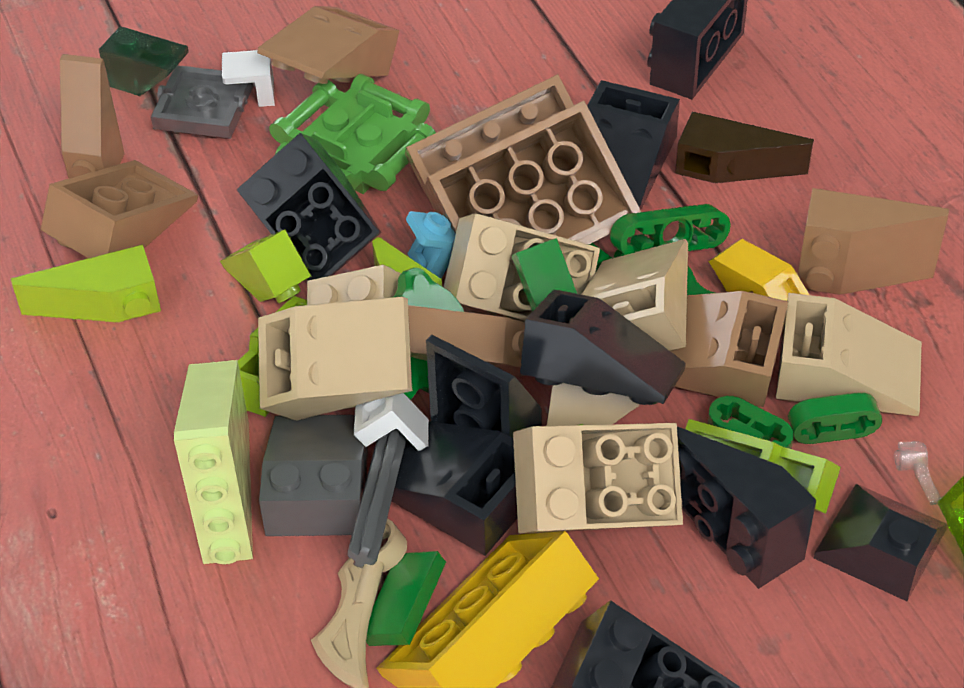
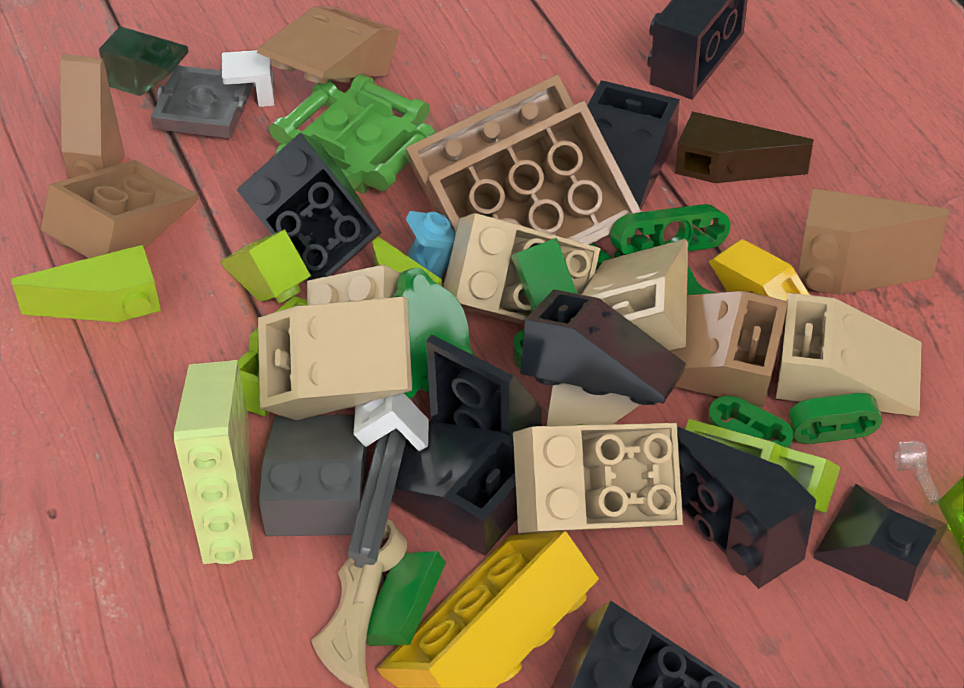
(484, 336): medium nougat slope -> none

